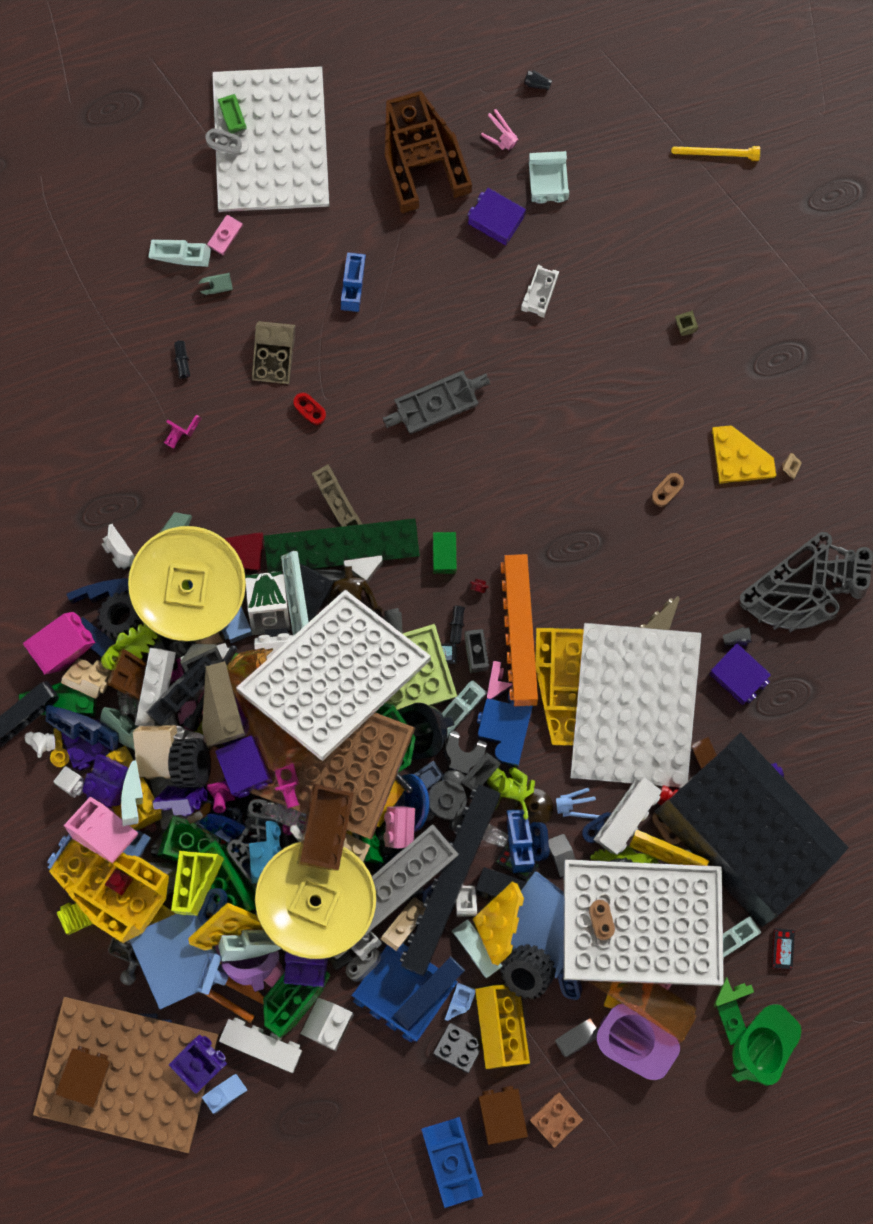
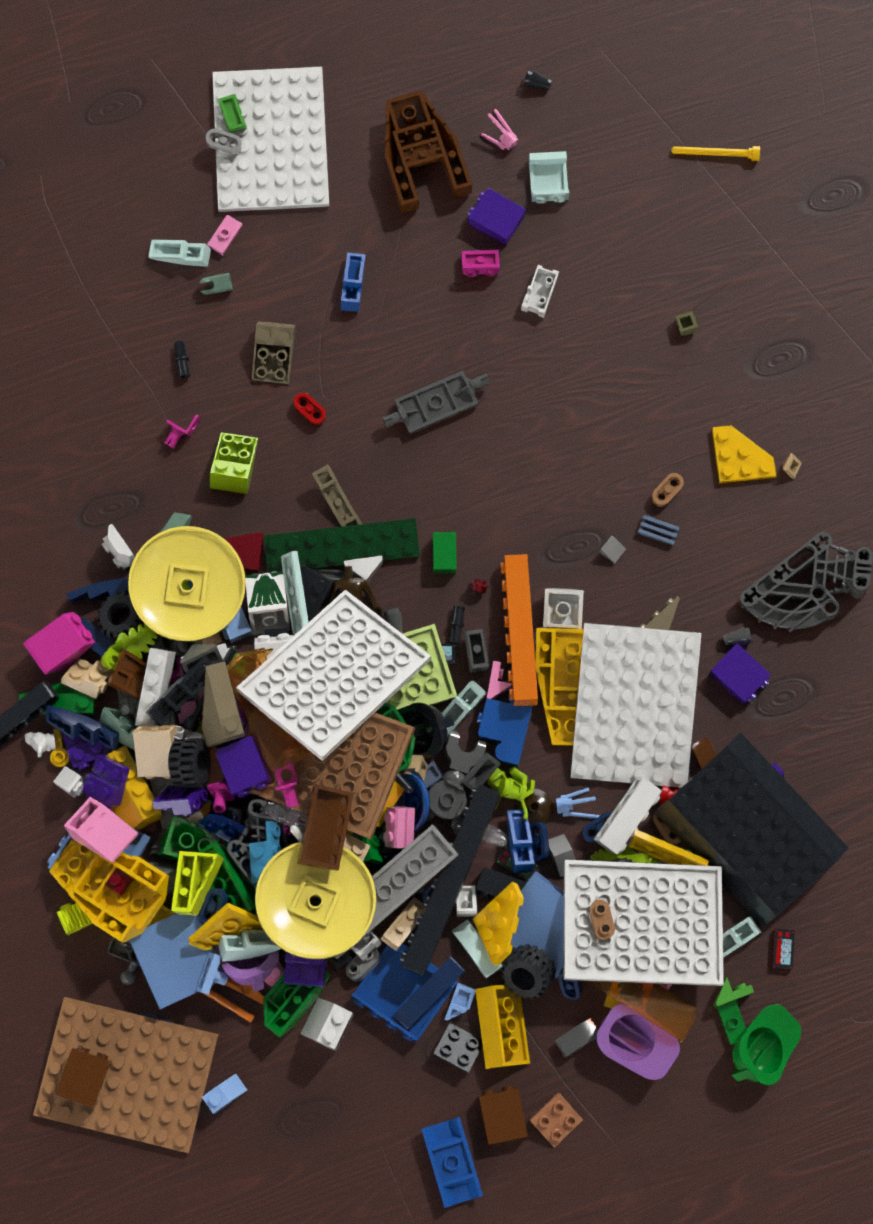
(131, 796): light aqua slope -> none
(198, 1063): dark purple plate -> none
(233, 463): none -> lime slope
(261, 1046): white brick -> none
(417, 767): none -> tan brick
(480, 262): none -> dark pink bracket
(563, 608): none -> white slope
(612, 549): none -> light grey slope
(659, 523): none -> sand blue tile

